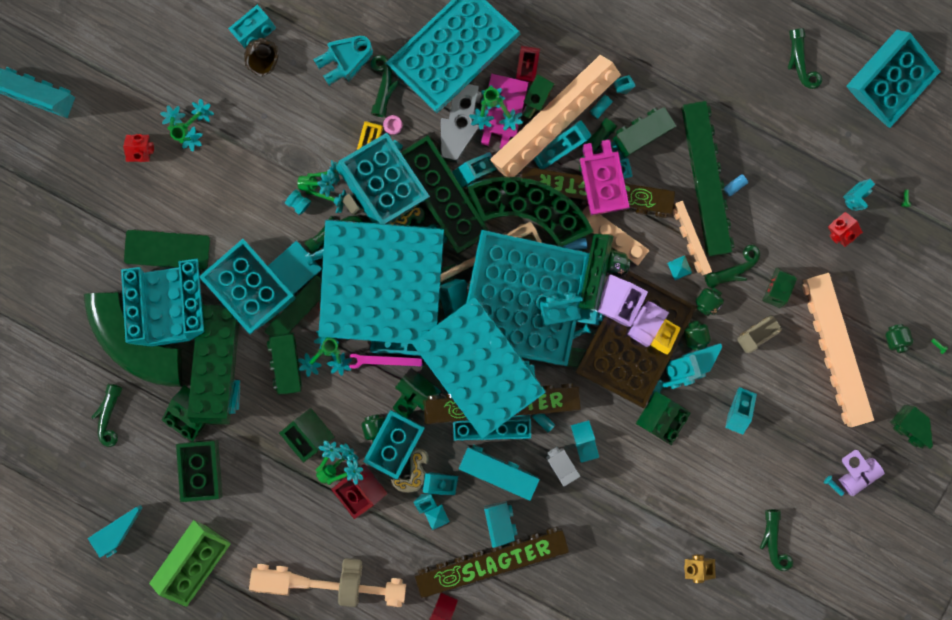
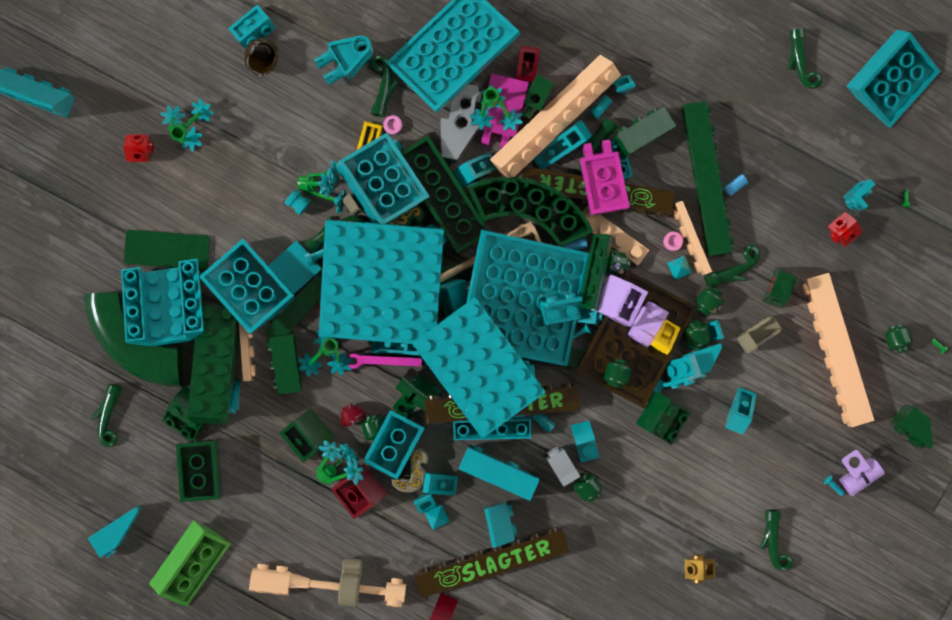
(247, 353): none -> light nougat plate
(351, 415): none -> dark red cone
(587, 487): none -> dark green head
(617, 374): none -> dark green head
(673, 241): none -> bright pink tile
(715, 330): none -> teal slope

